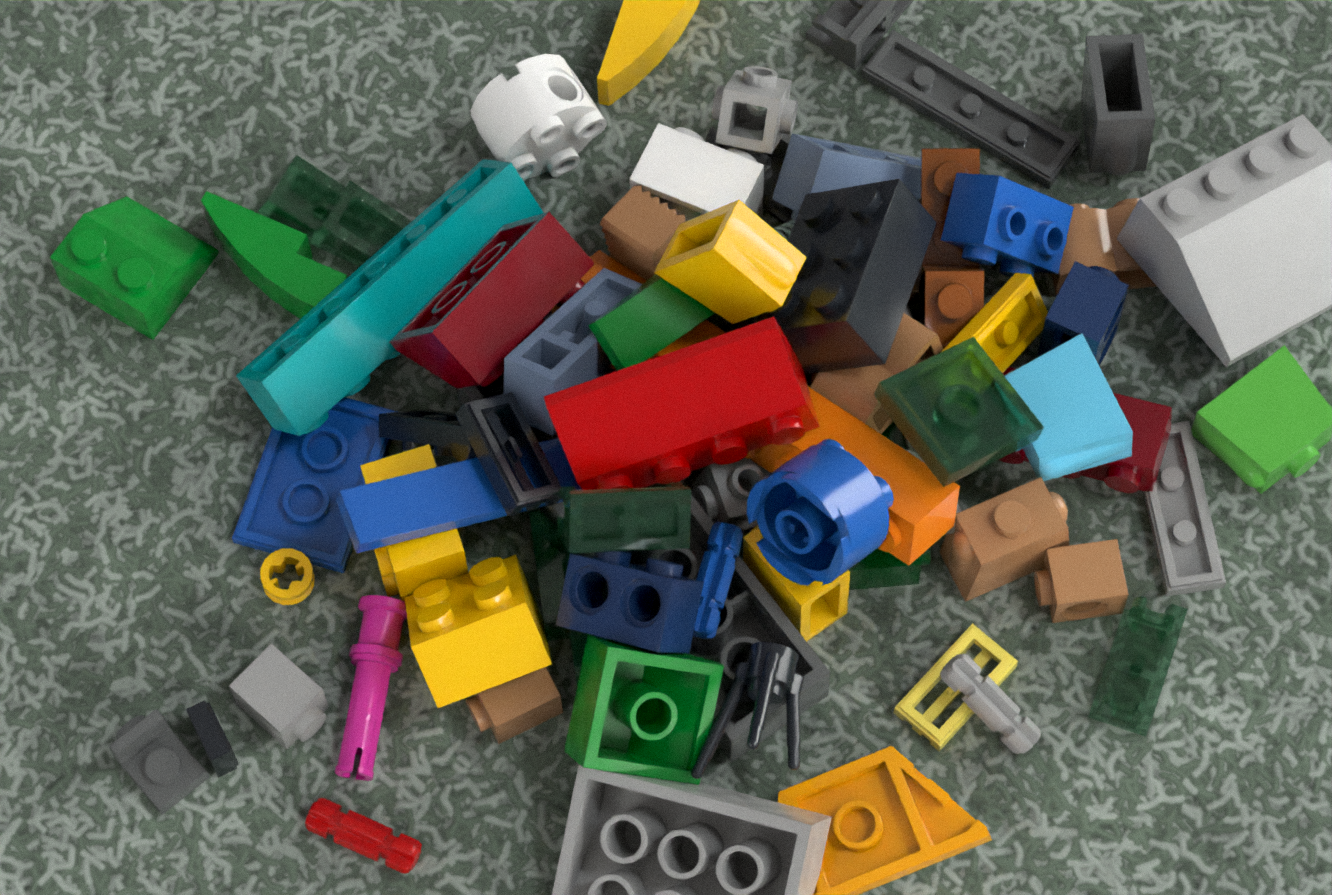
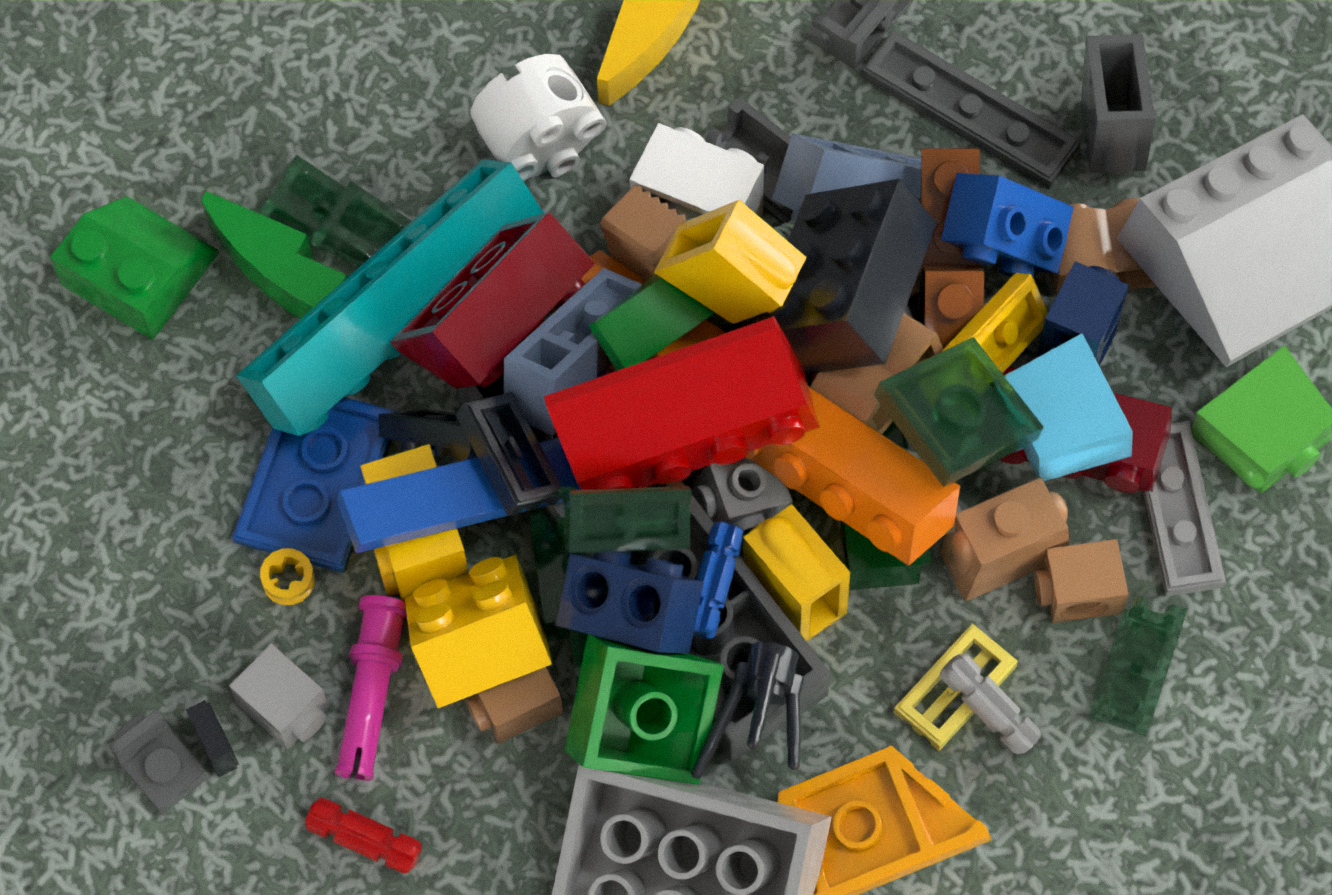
(743, 124): light grey brick -> none
(820, 513): blue brick -> none

